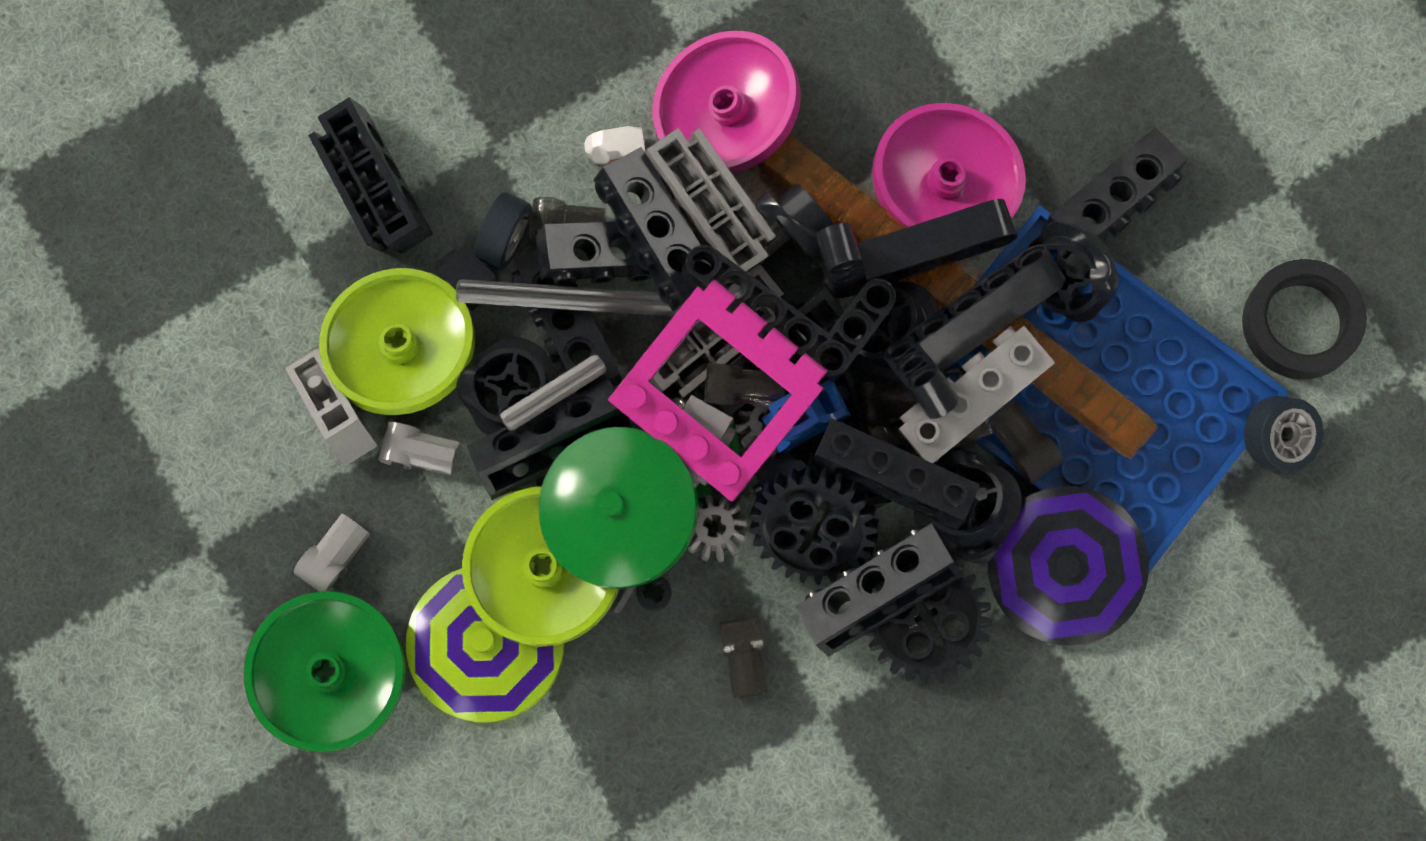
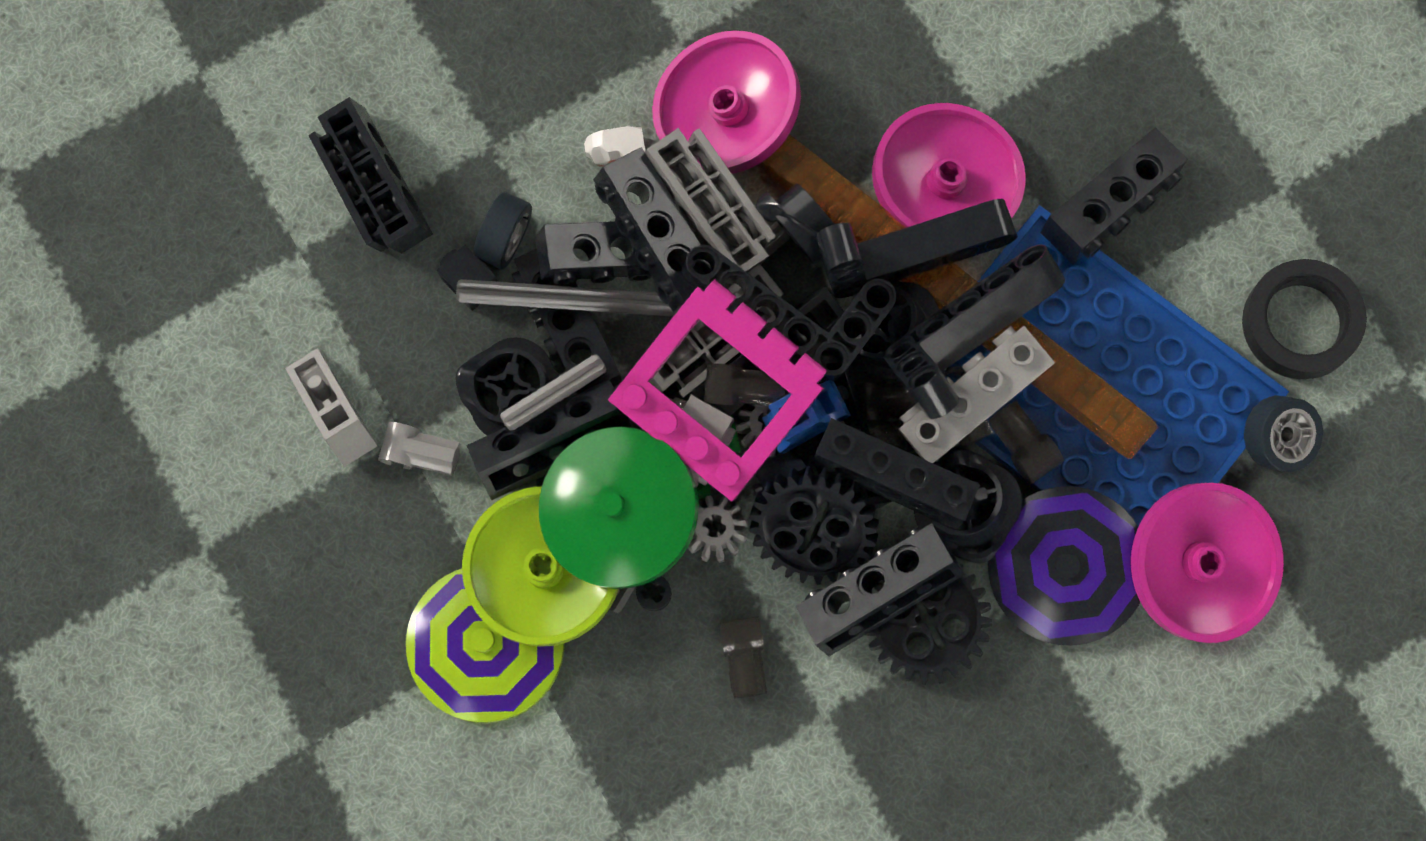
(324, 672): green dish -> none
(328, 560): light grey piece -> none
(396, 341): lime dish -> none
(555, 211): clear smoke piece -> none
(1082, 261): black piece -> none
(1207, 562): none -> dark pink dish

